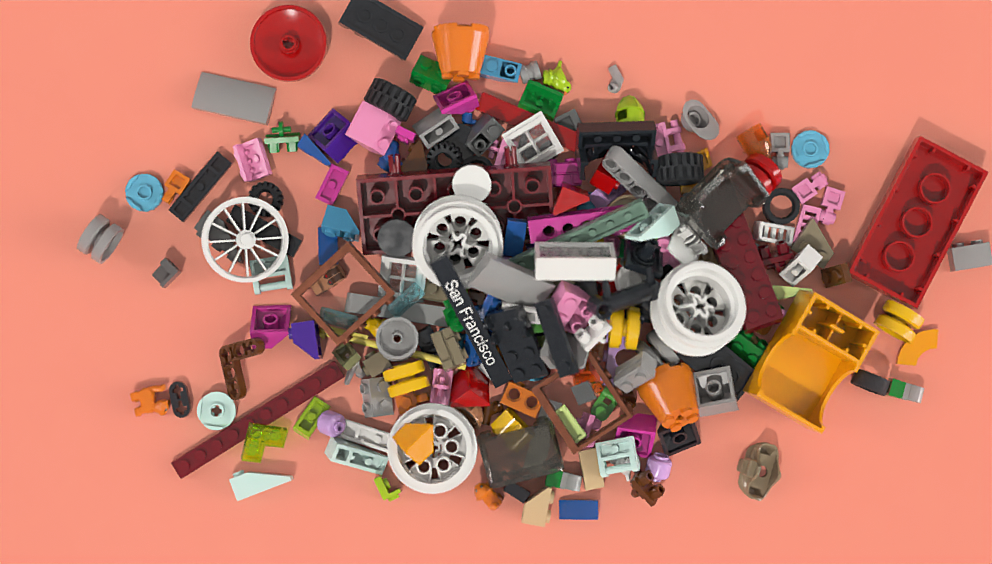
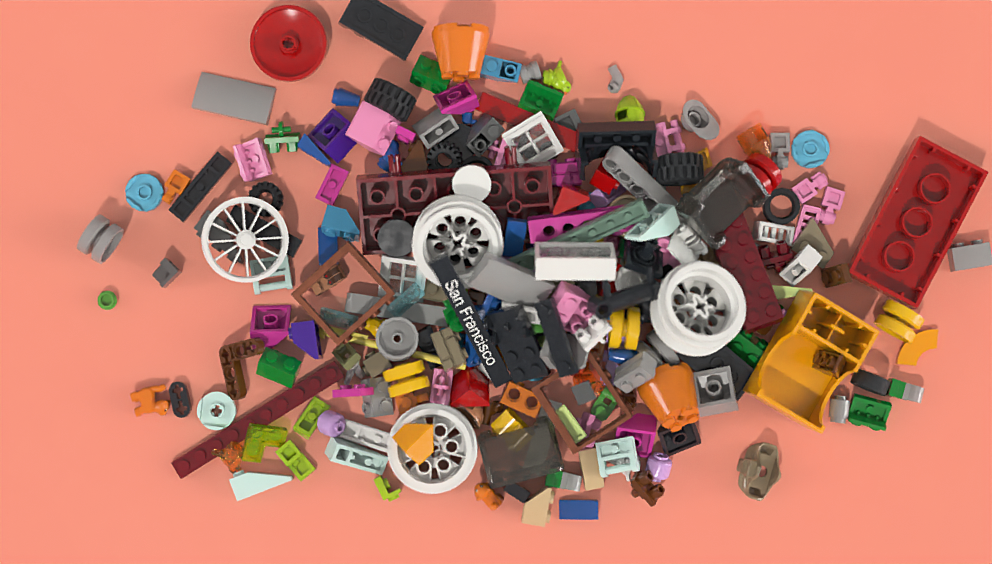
(107, 300): none -> bright green plate
(231, 456): none -> clear orange animal
(278, 367): none -> green brick
(295, 460): none -> lime slope
(345, 98): none -> blue cone
(348, 391): none -> dark pink plate
(621, 355): none -> blue cone
(829, 363): none -> reddish brown slope
(839, 409): none -> light grey brick
(869, 412): none -> green bracket

